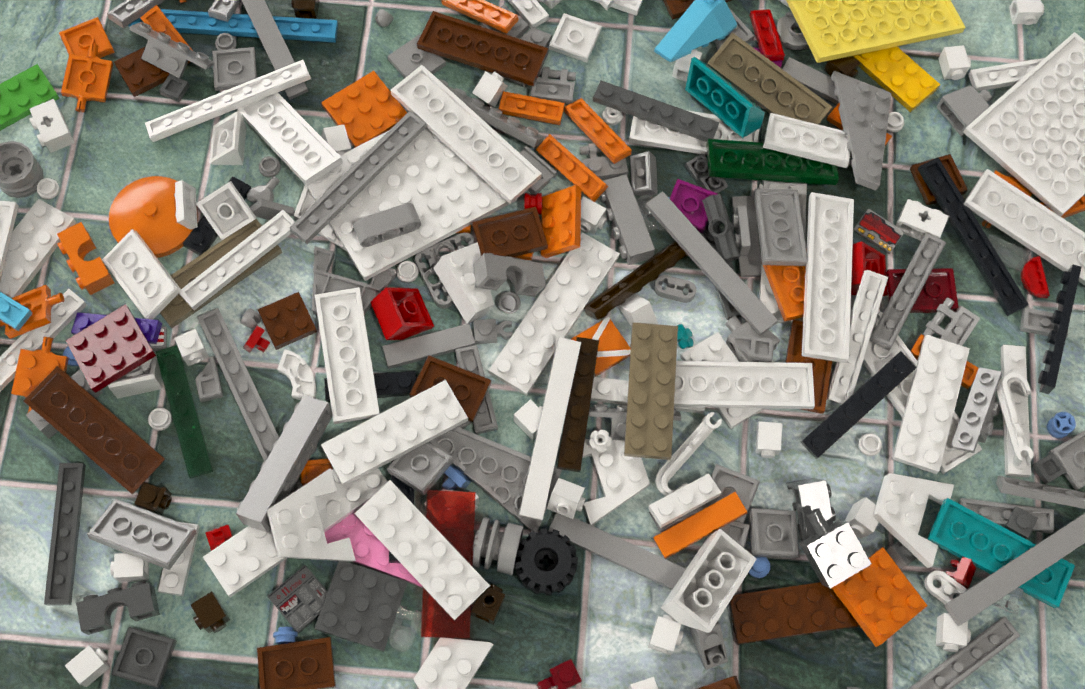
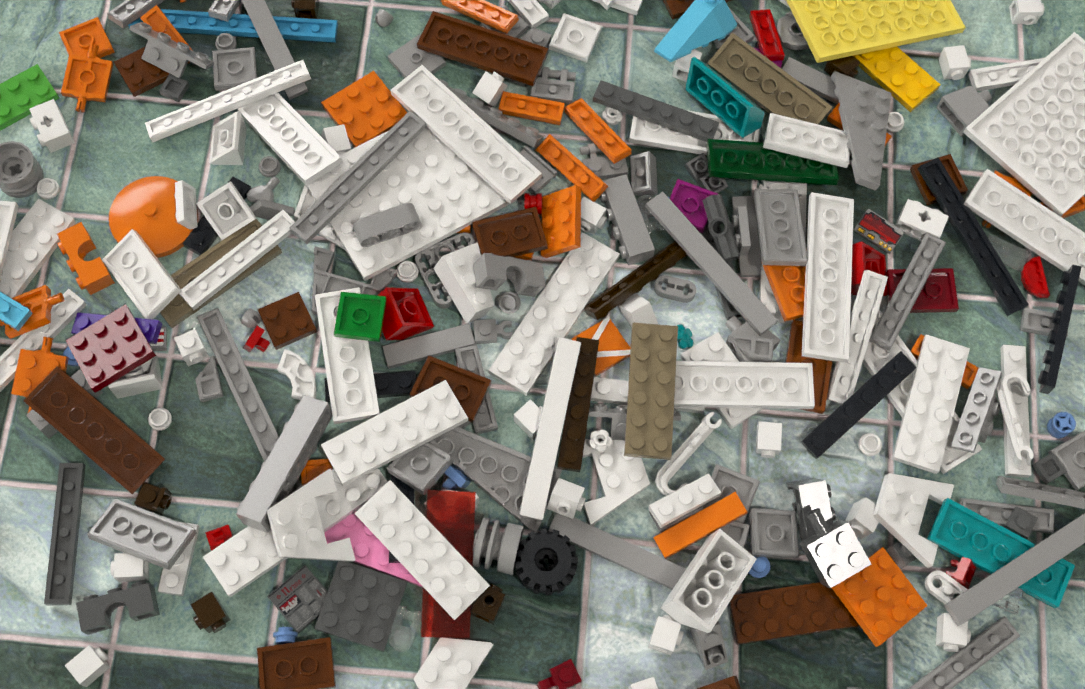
(144, 657): dark grey tile -> none
(184, 412): clear green plate -> none
(360, 316): none -> green plate
(959, 326): light grey plate -> none

